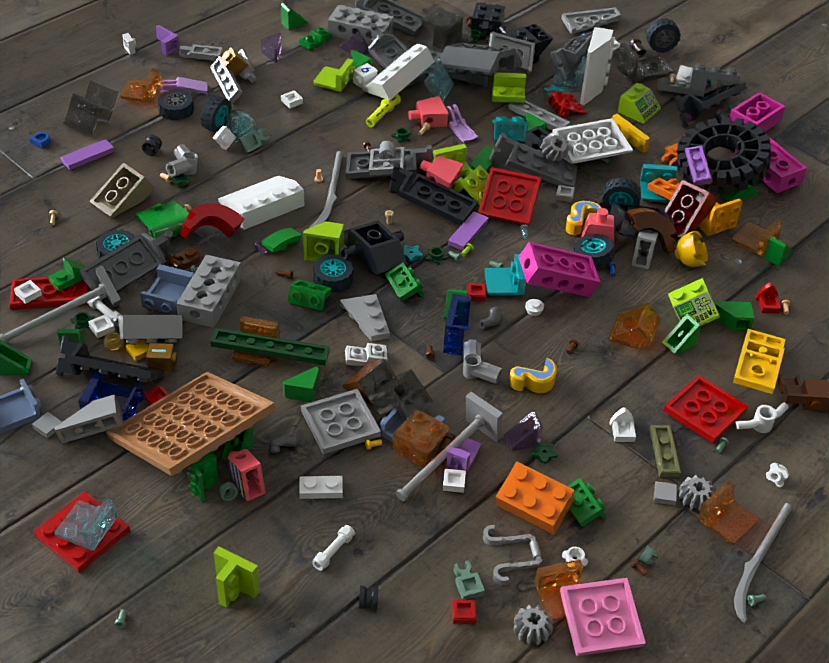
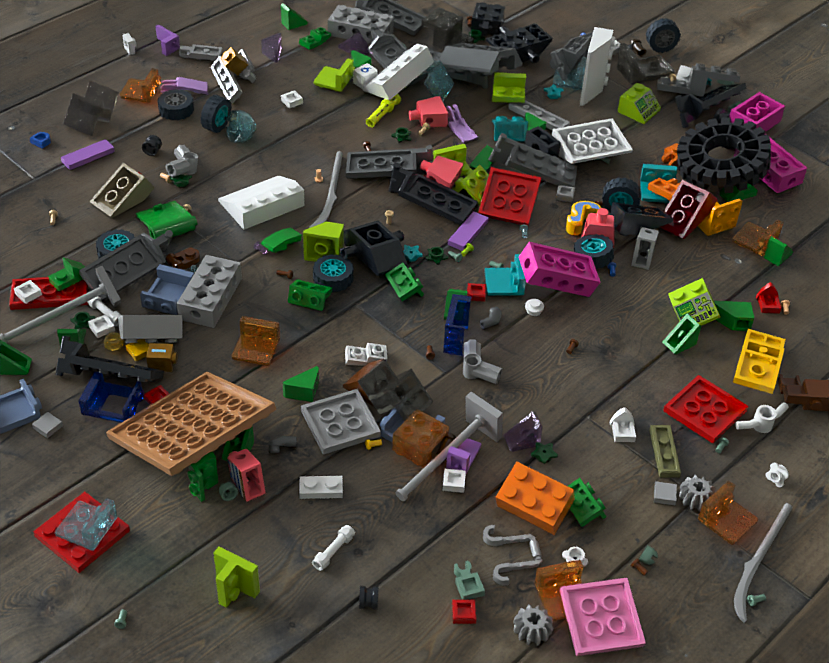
(92, 419): light grey slope -> none
(213, 215): red arch -> none
(224, 137): white plate -> none
(253, 139): sand green plate -> none
(270, 346): dark green plate -> none
(368, 315): light grey wing -> none
(384, 157): light grey plate -> none
(524, 48): light grey wing -> none
(534, 380): yellow animal -> none
(555, 147): light grey gear -> none
(564, 103): red hinge -> none
(590, 19): light grey wing -> none
(632, 134): yellow plate -> none
(636, 327): clear orange slope -> none
(648, 218): reddish brown arch -> none
(691, 250): yellow cylinder -> none
(698, 165): medium lavender tile -> none

